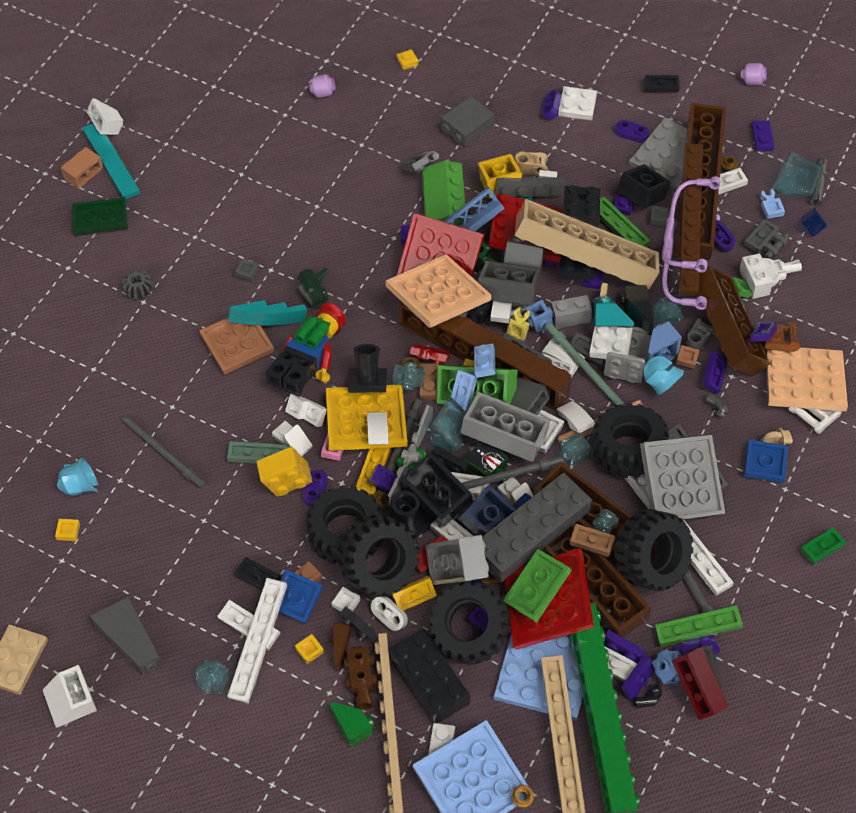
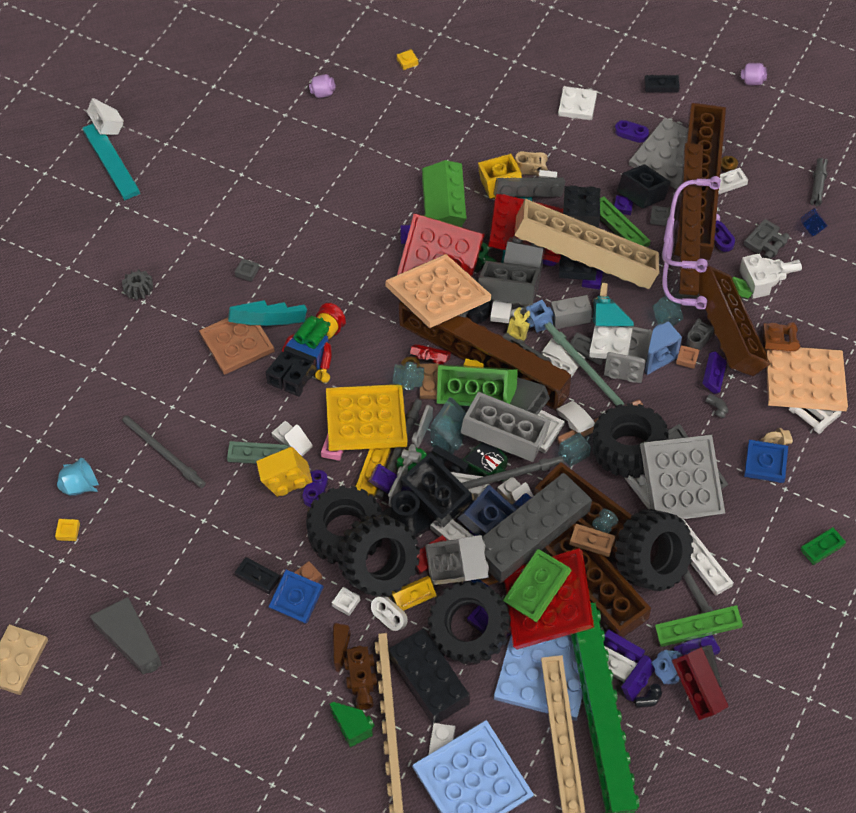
(68, 696): white slope -> none
(82, 167): nougat brick -> none
(100, 216): dark green plate -> none
(212, 677): clear light blue brick -> none
(241, 620): white plate -> none
(257, 640): white tile -> none
(306, 409): white slope -> none
(309, 649): yellow plate -> none
(312, 287): clear green piece -> none
(351, 618): black plate -> none
(367, 375): black plant -> none
(377, 428): white slope -> none
(382, 499): pearl gold plate -> none
(417, 162): dark grey plate -> none
(464, 389): light blue plate -> none
(467, 121): dark grey brick -> none
(481, 216): medium blue fence -> none
(484, 360): light blue plate -> none
(529, 796): pearl gold plate -> none
(551, 105): dark purple plate -> none
(638, 306): black slope -> none
(660, 375): medium azure helmet -> none
(762, 135): dark purple plate -> none
(763, 331): dark purple plate -> none
(771, 206): light blue plate -> none
(797, 176): clear light blue slope -> none

